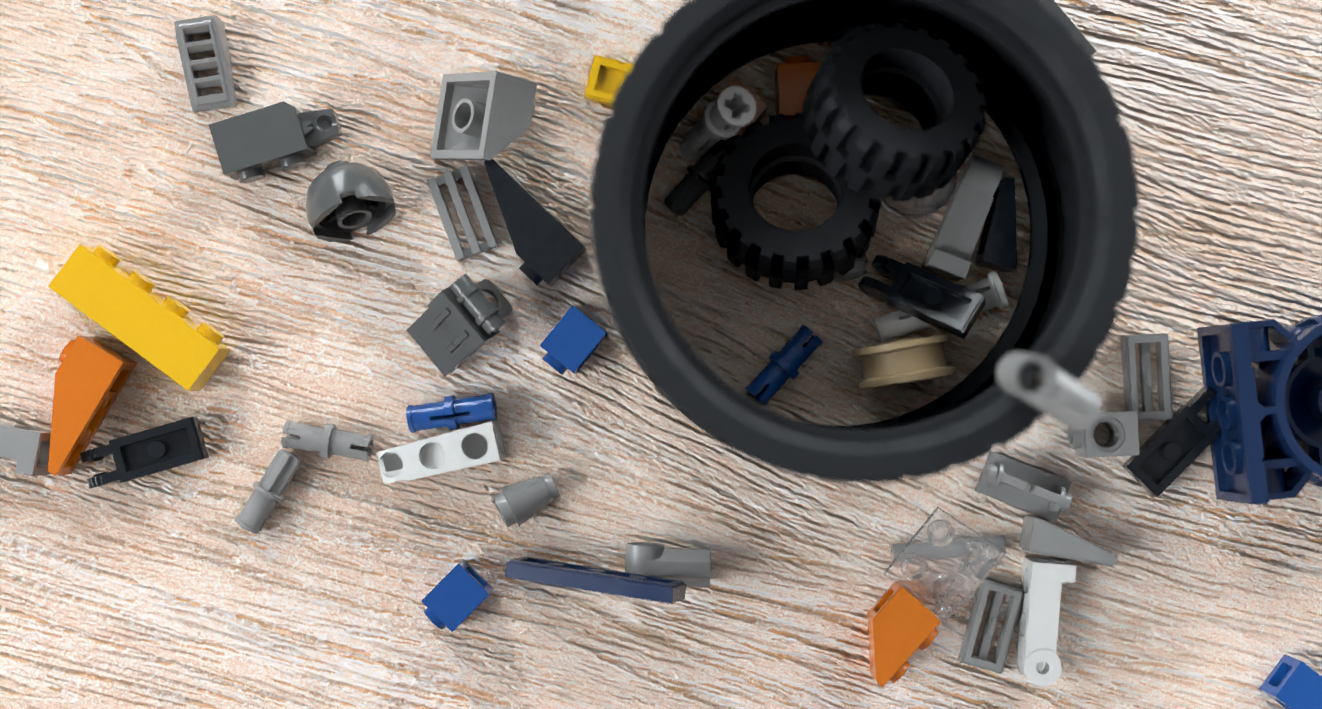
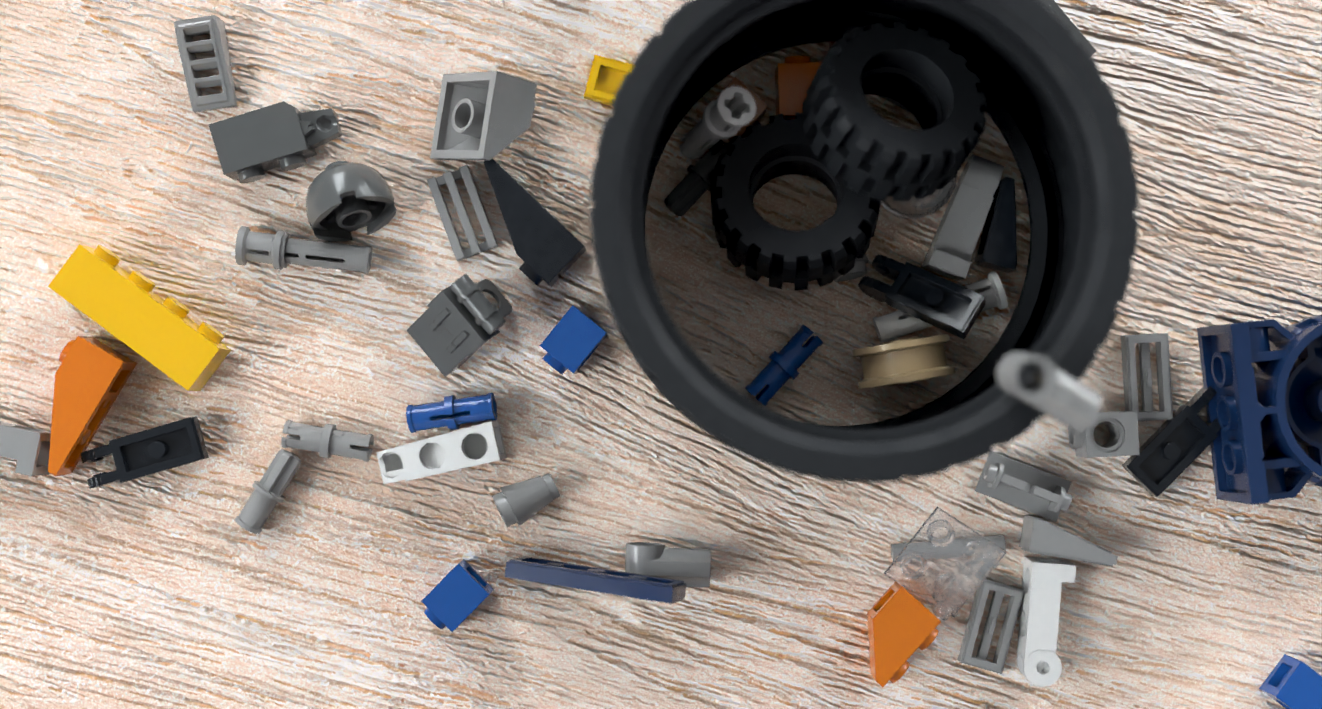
(282, 250): none -> light grey pin

